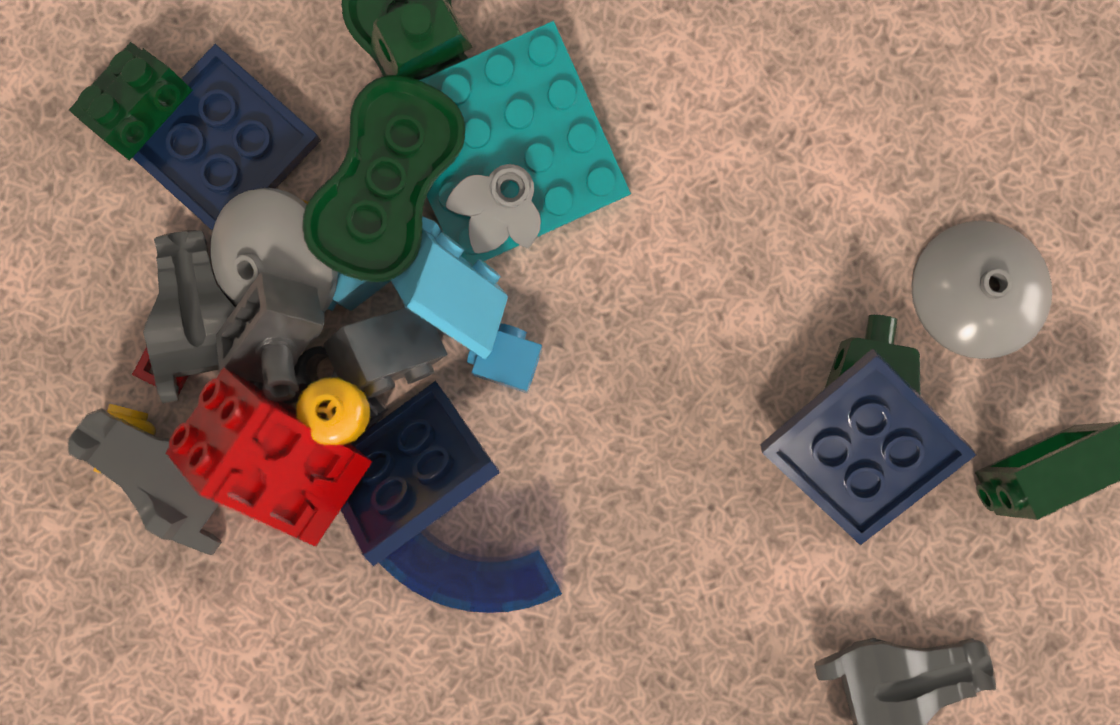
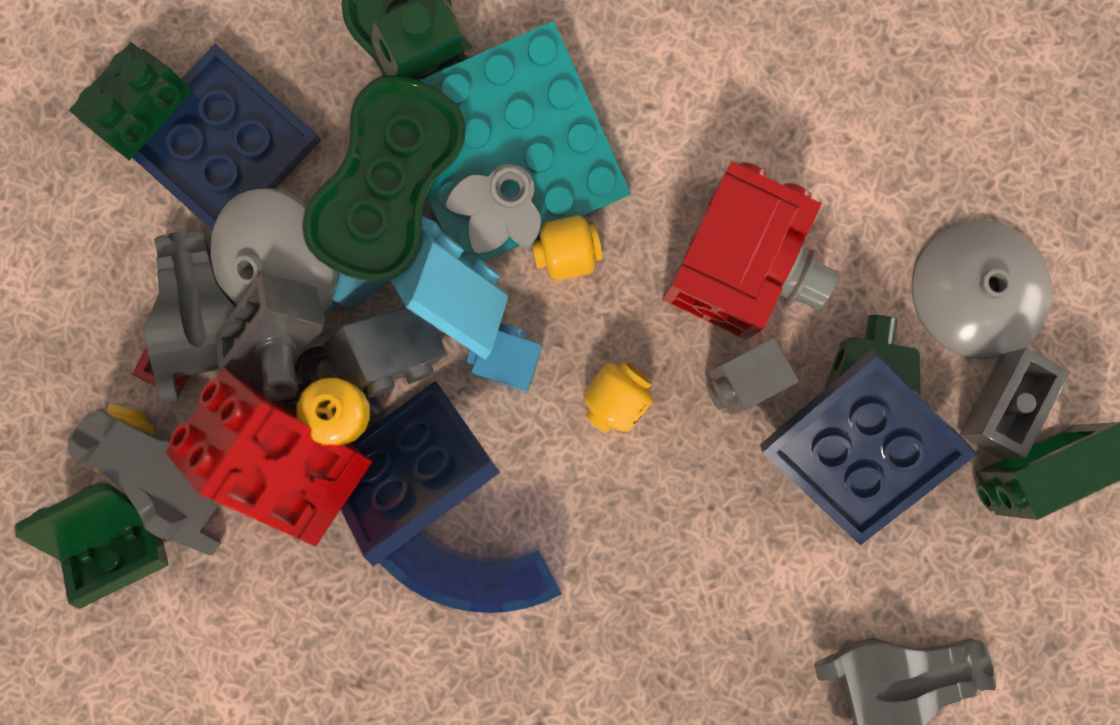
(96, 541): none -> dark green bracket
(567, 248): none -> yellow head
(618, 397): none -> yellow head
(750, 254): none -> red piece
(750, 378): none -> flat silver brick
(1014, 404): none -> flat silver brick

